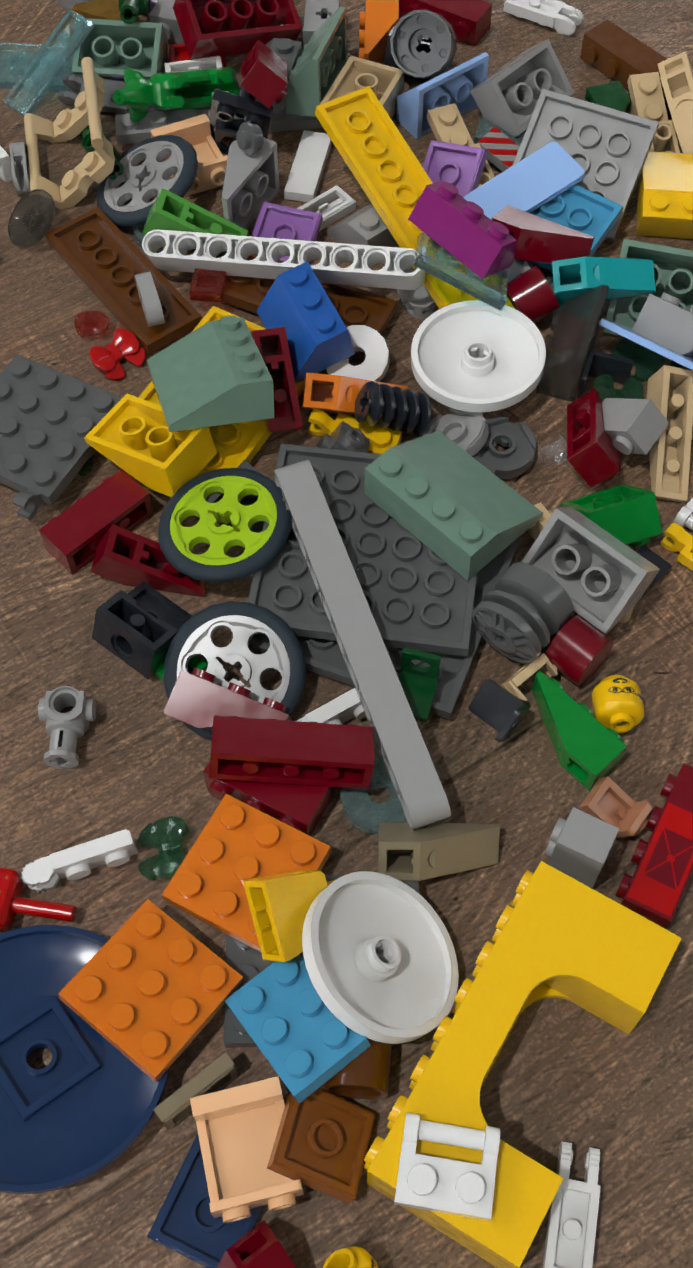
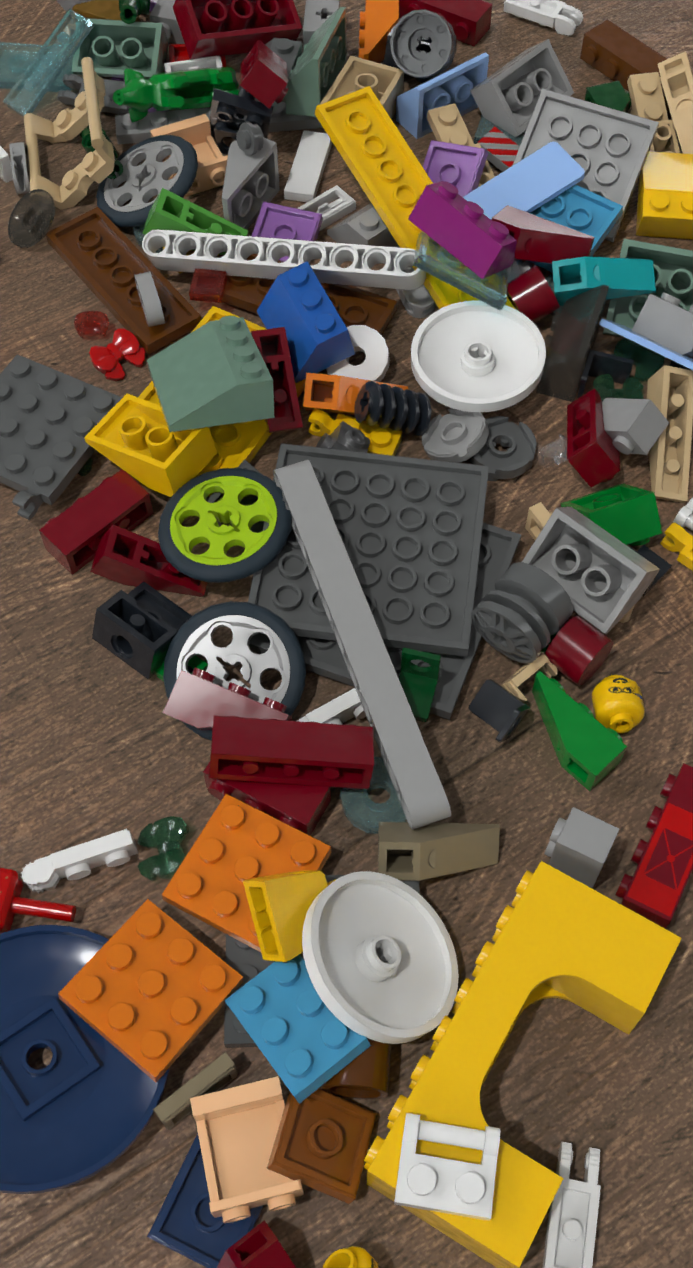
(65, 727): light grey connector -> none
(448, 501): sand green slope -> none
(616, 807): nougat bracket -> none

